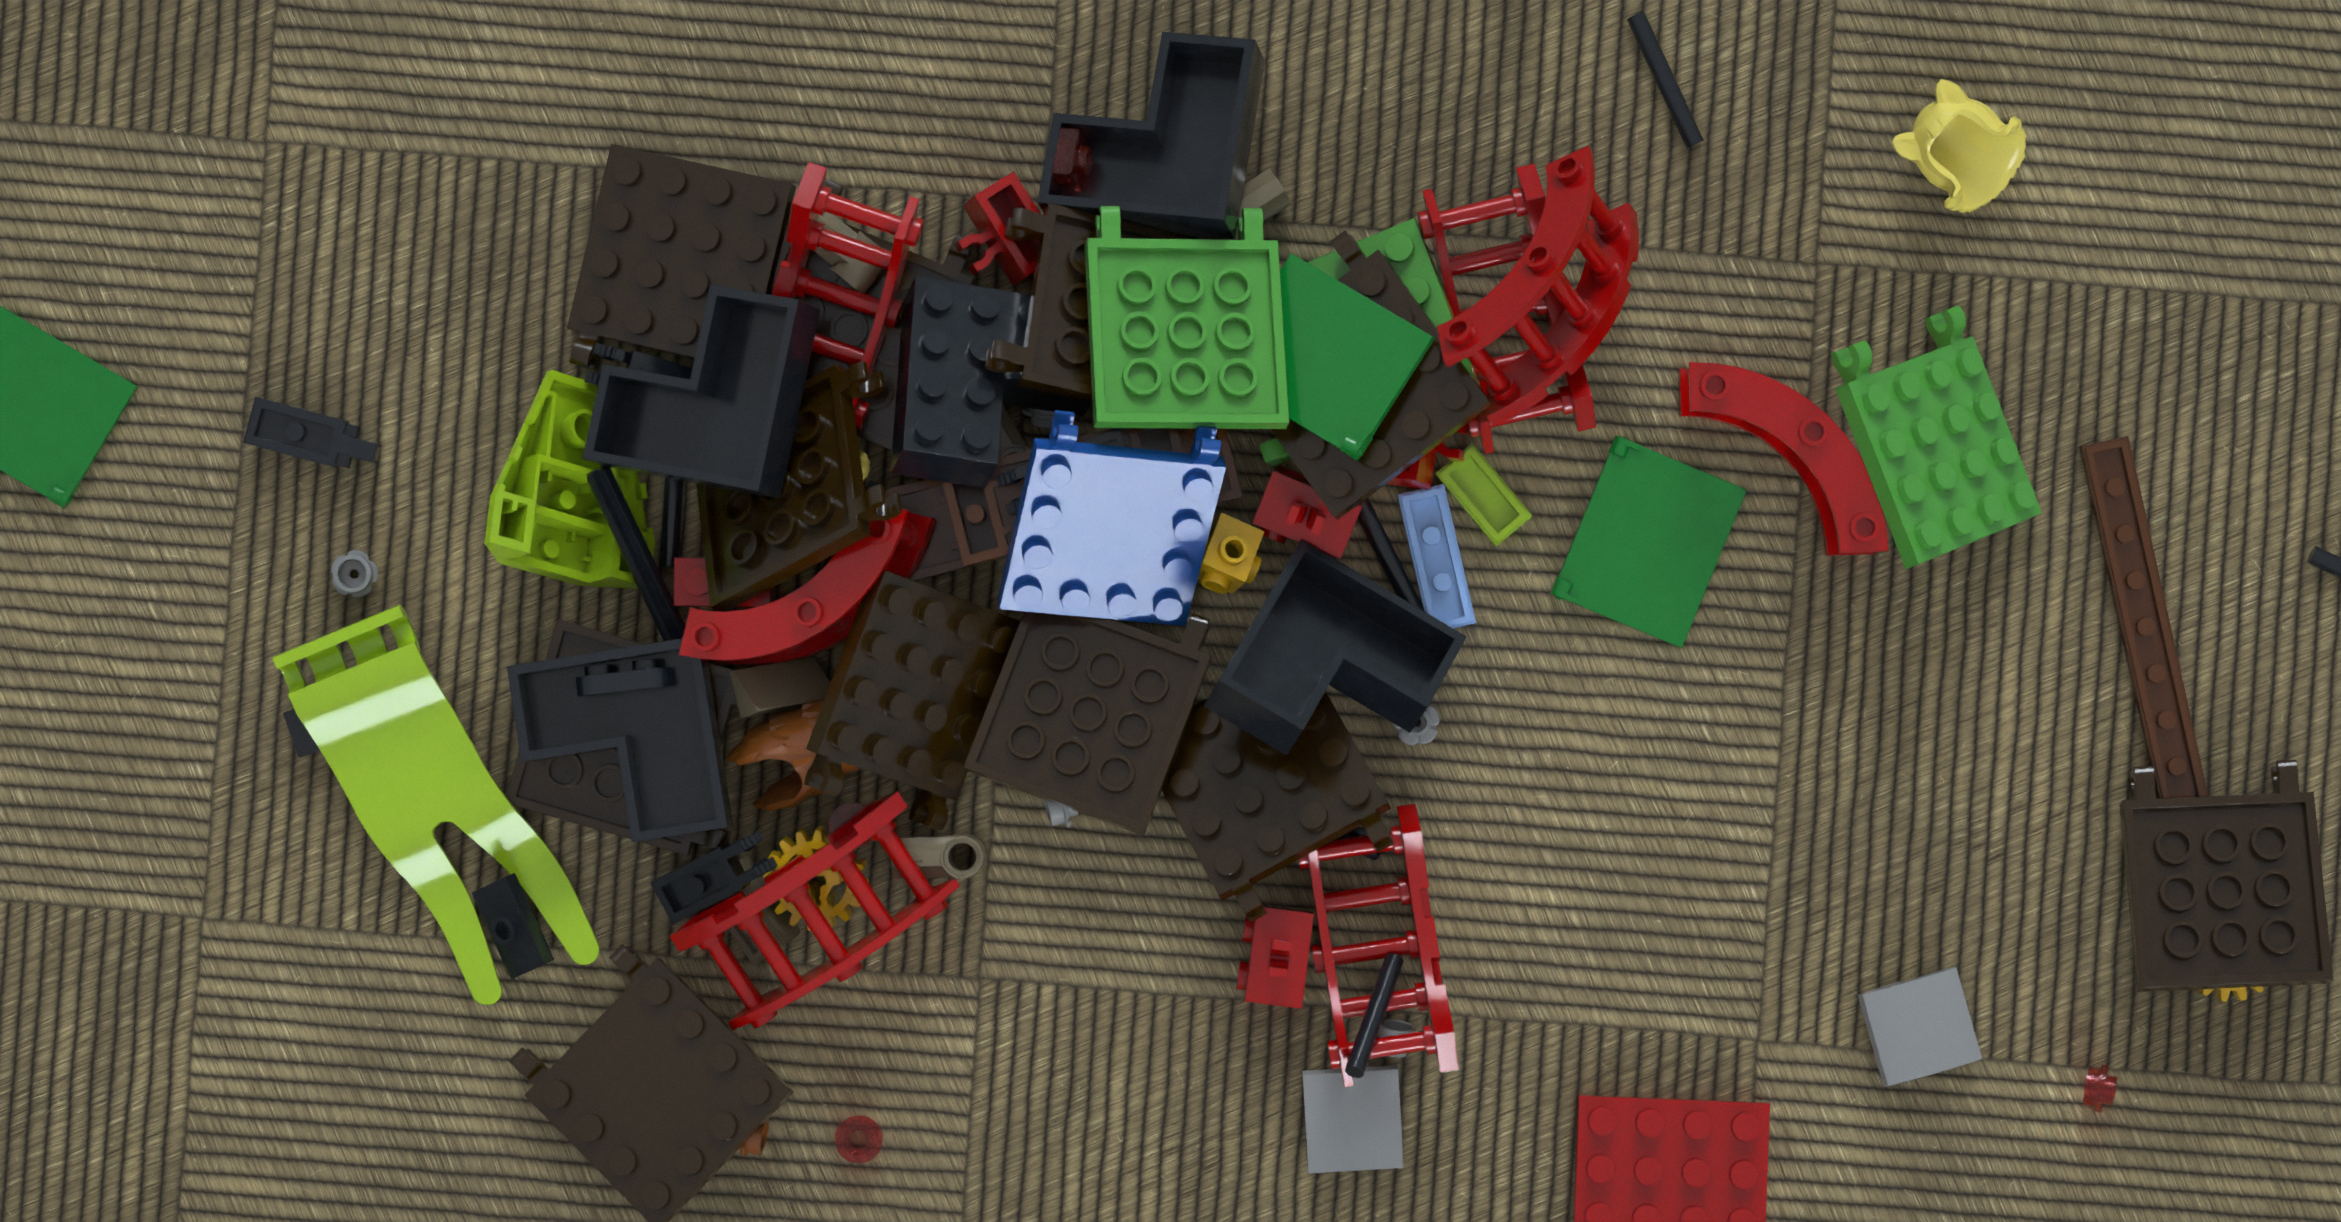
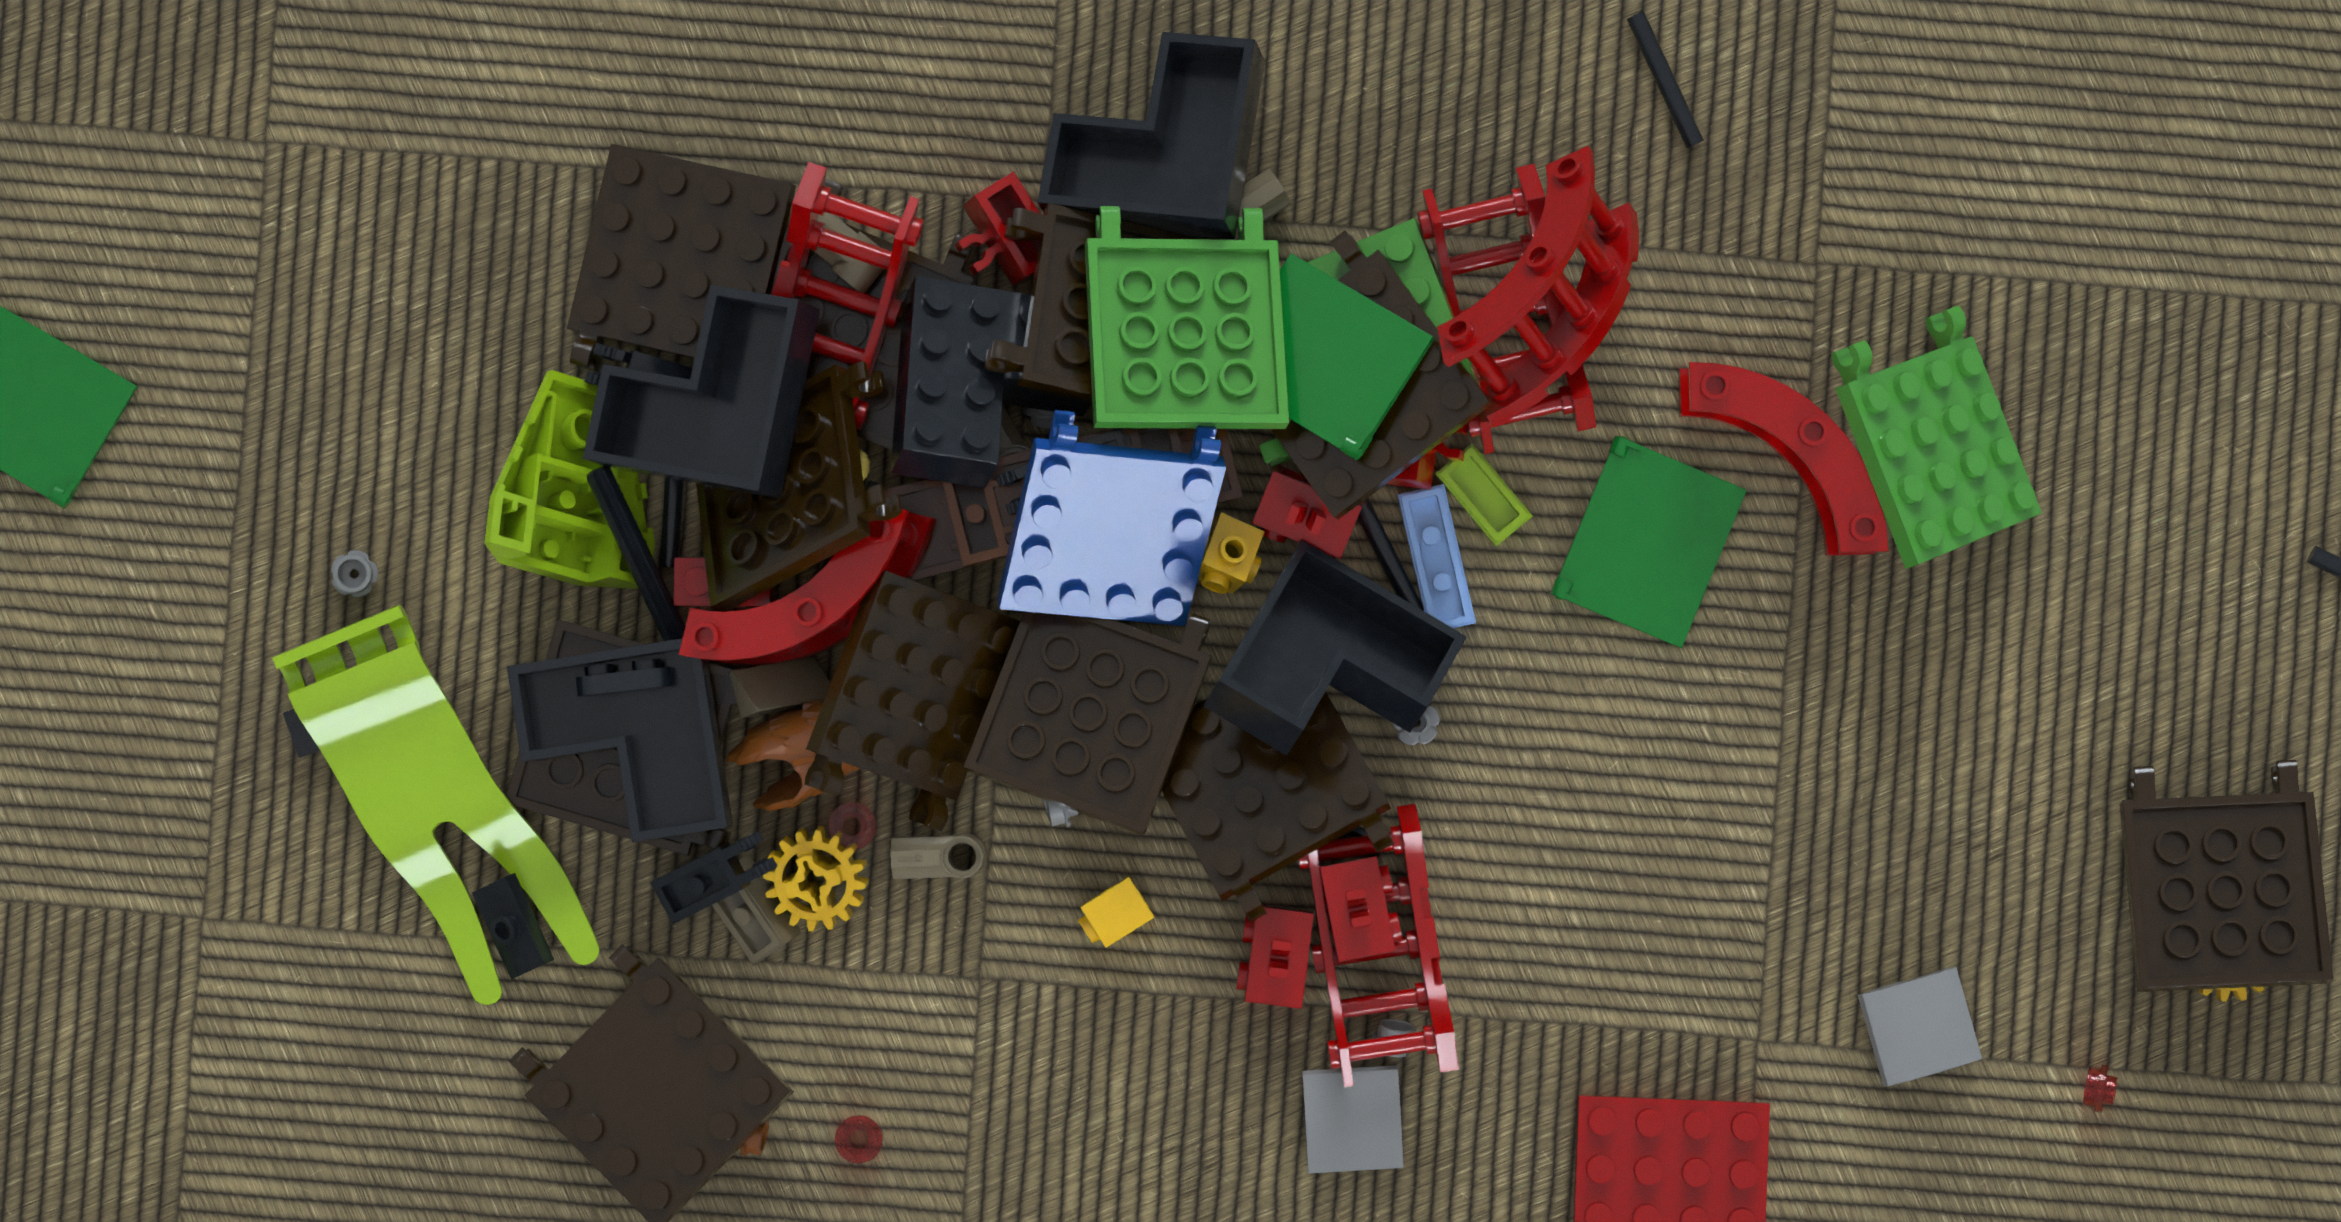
(307, 435): black hinge -> none
(792, 885): red fence -> none
(1072, 159): clear red plate -> none
(1115, 913): none -> yellow brick
(1359, 909): none -> red brick
(1374, 1015): black bar -> none
(1963, 148): light yellow hair -> none
(2143, 619): reddish brown tile -> none

